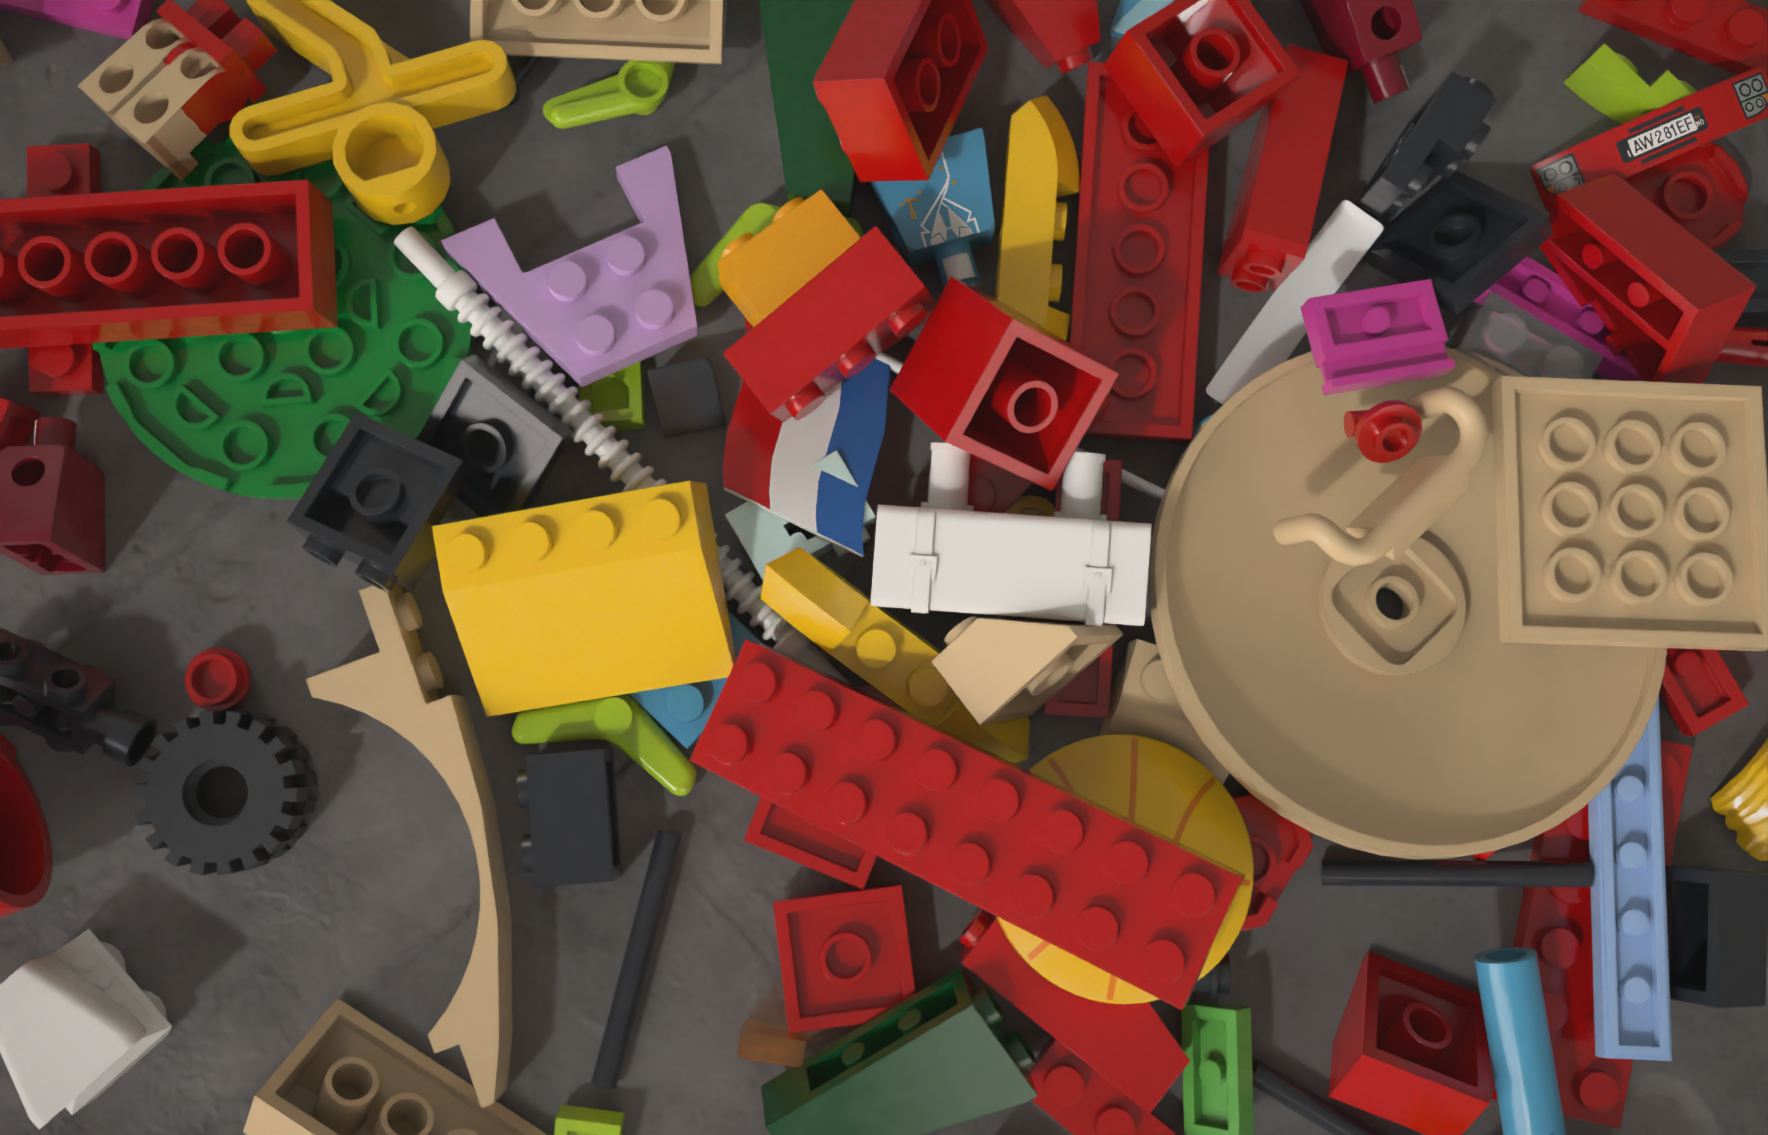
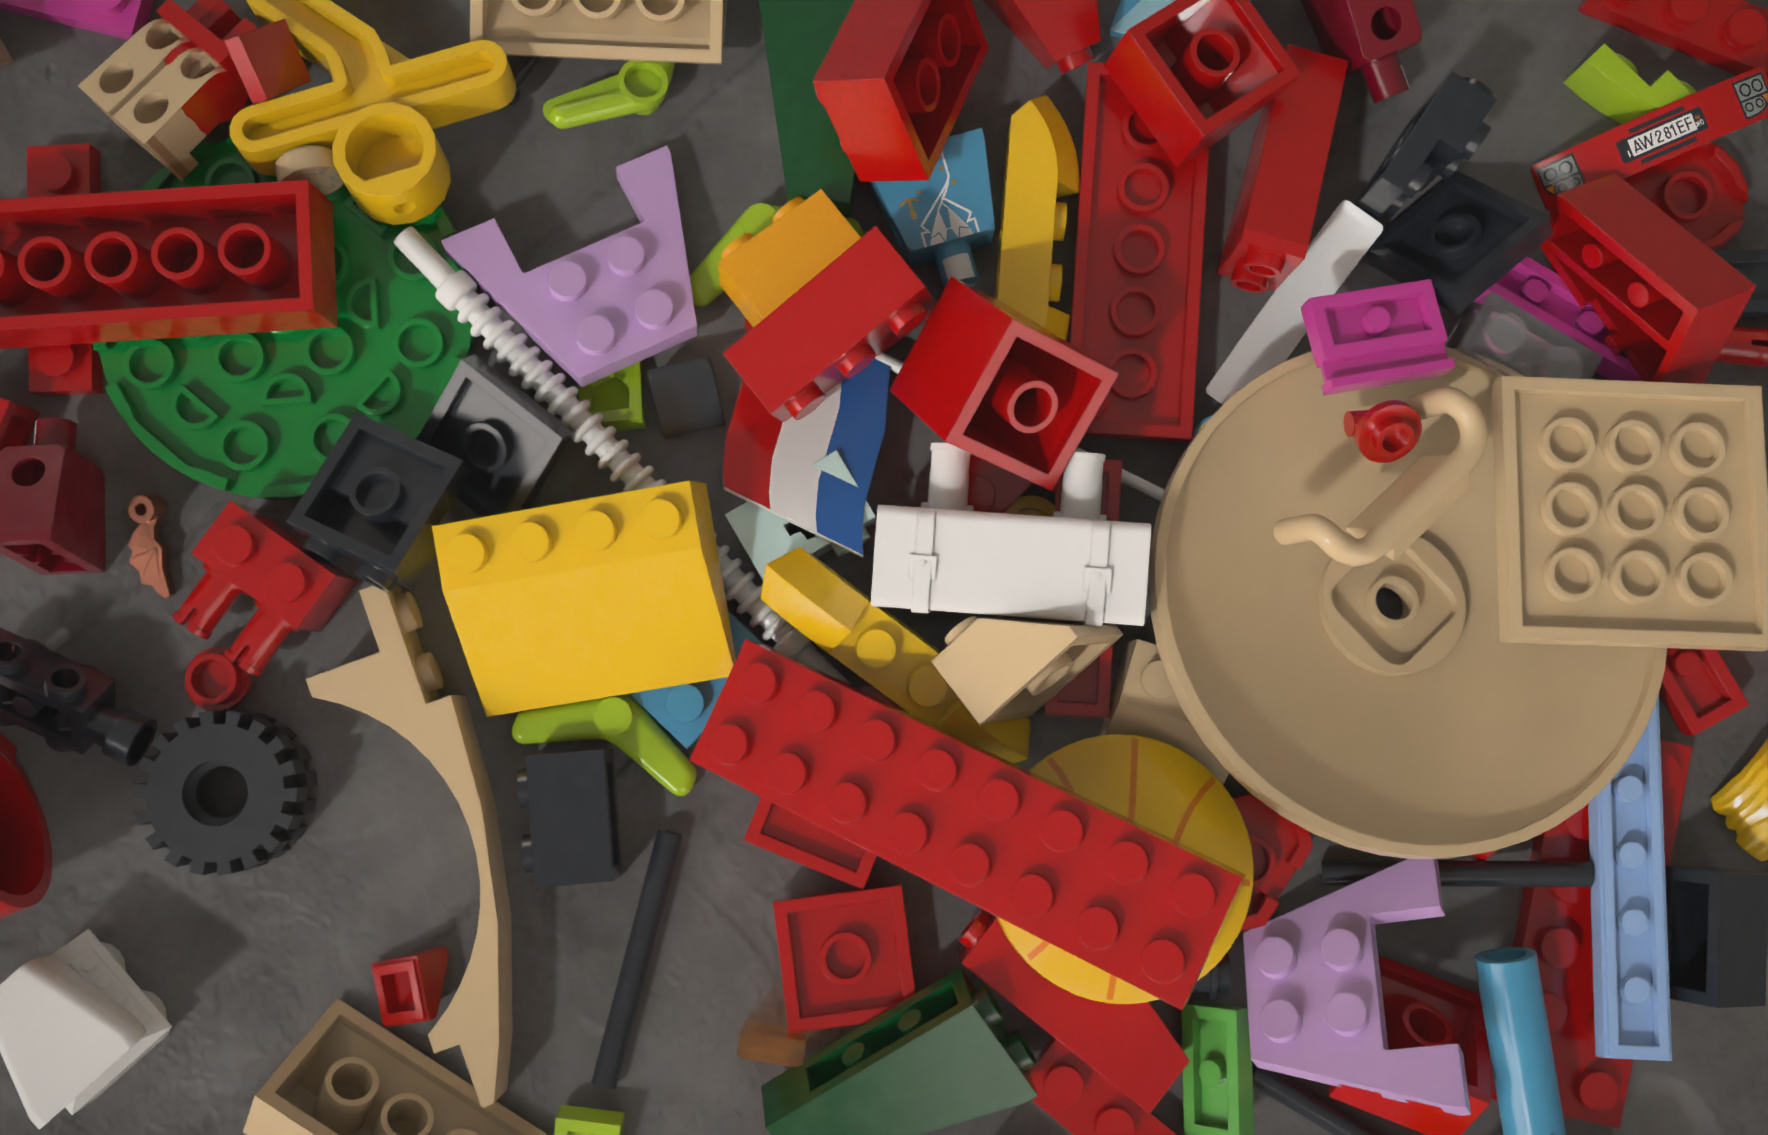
(148, 550): none -> copper piece
(263, 560): none -> red brick
(268, 61): none -> red tile
(310, 164): none -> tan tile
(410, 986): none -> red slope
(1321, 997): none -> lavender wing

